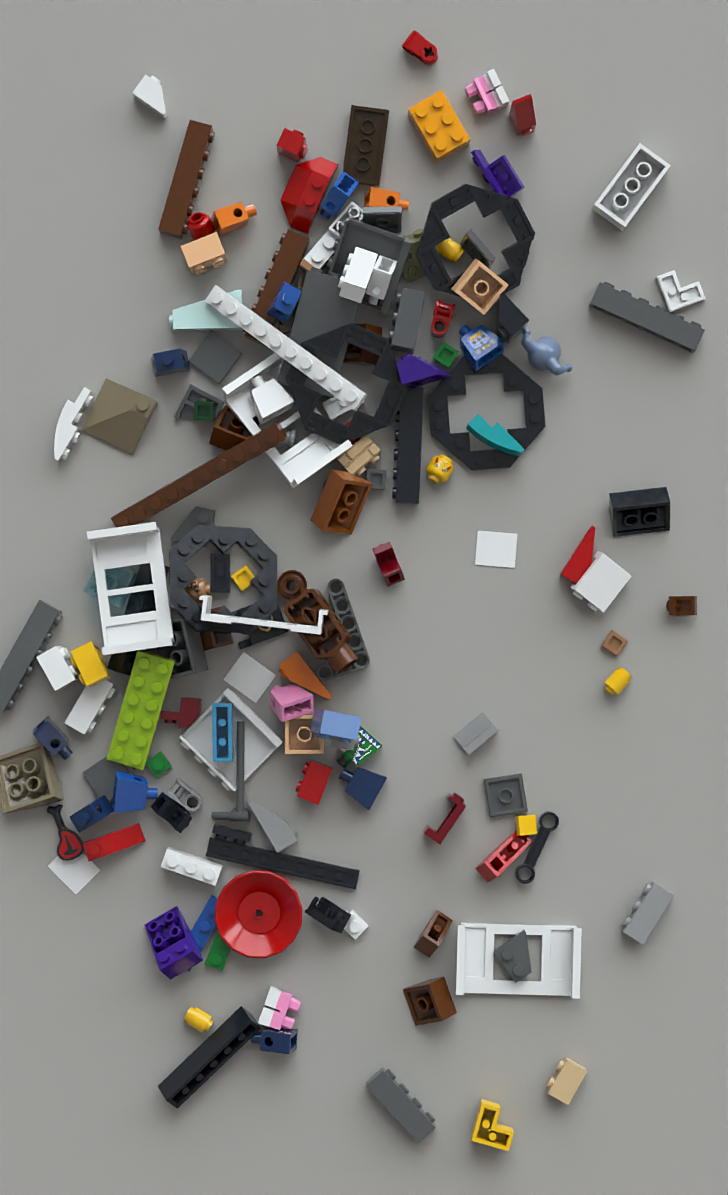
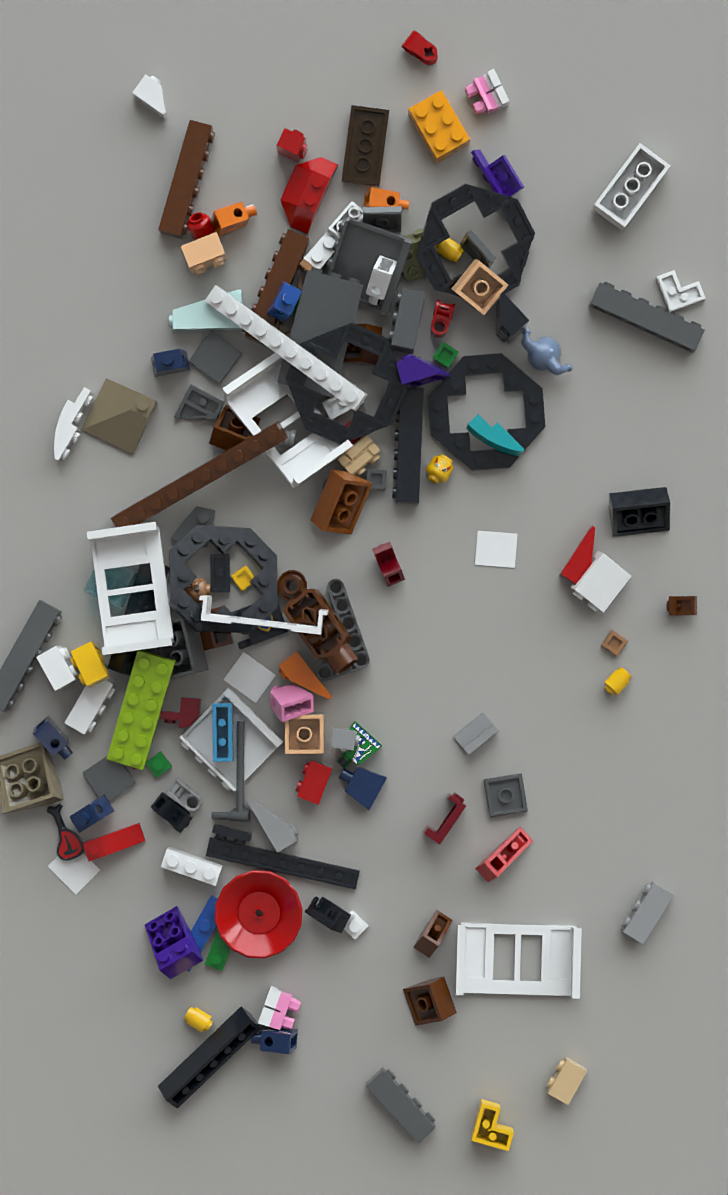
(131, 792): blue torso -> none
(204, 410): dark green plate -> none
(269, 399): white torso -> none
(335, 724): medium blue brick -> none
(338, 195): blue torso -> none
(357, 274): white brick -> none
(480, 345): blue torso -> none
(515, 956): dark grey wing -> none
(523, 115): red slope -> none
(526, 825): yellow tile -> none
(537, 847): black piece -> none

